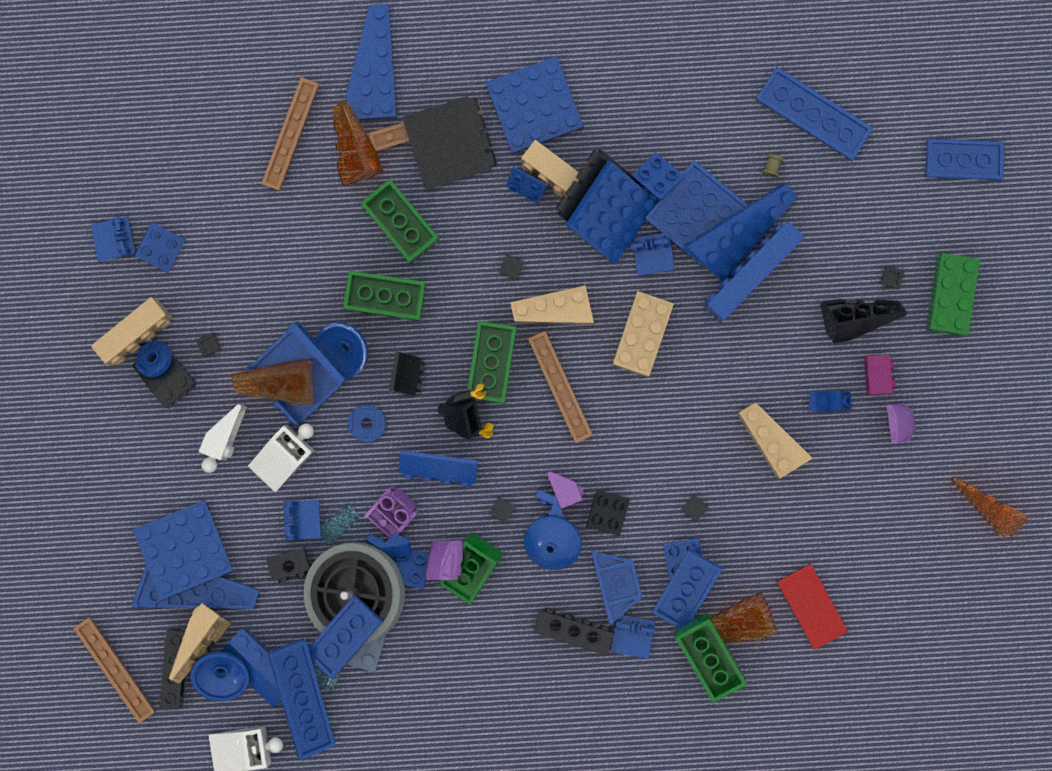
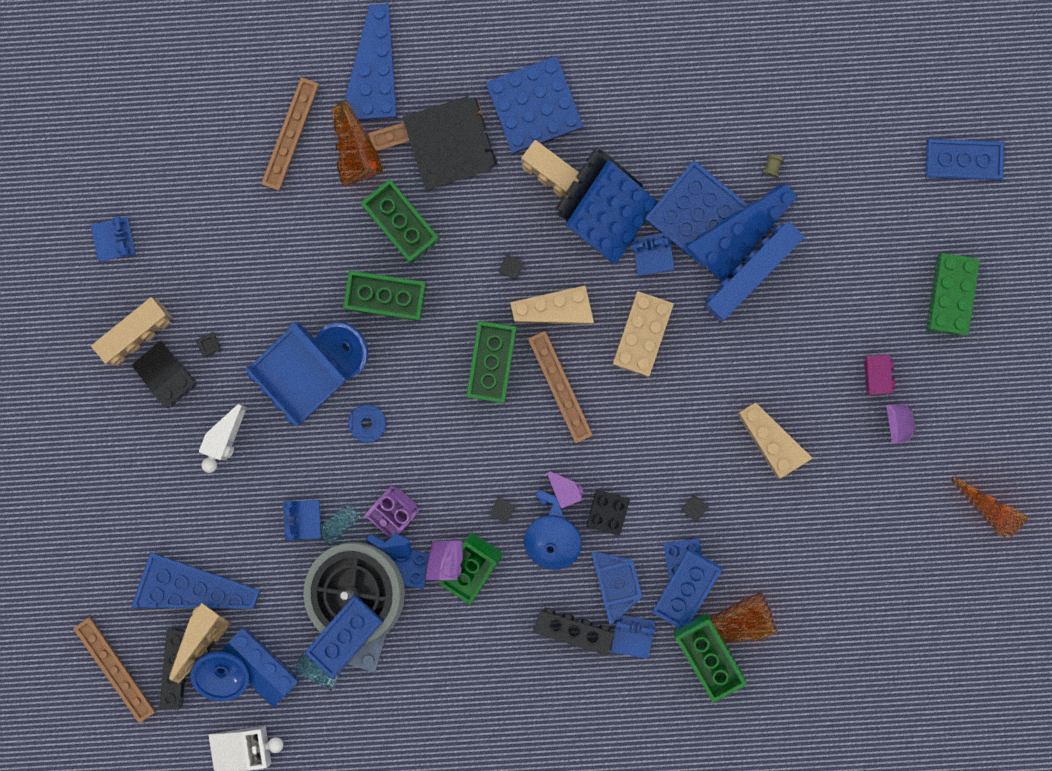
(157, 367): blue tile -> none
(159, 247): blue hinge -> none
(182, 550): blue plate -> none
(277, 565): black brick -> none
(282, 458): white slope -> none
(283, 381): clear orange wedge -> none
(301, 699): blue plate -> none
(406, 374): black slope -> none
(439, 467): blue slope -> none
(462, 414): black torso -> none
(526, 185): blue hinge -> none
(657, 176): blue hinge -> none
(812, 606): red tile -> none
(814, 113): blue plate -> none
(830, 401): blue slope -> none
(853, 319): black wedge -> none
(892, 277): black tile -> none

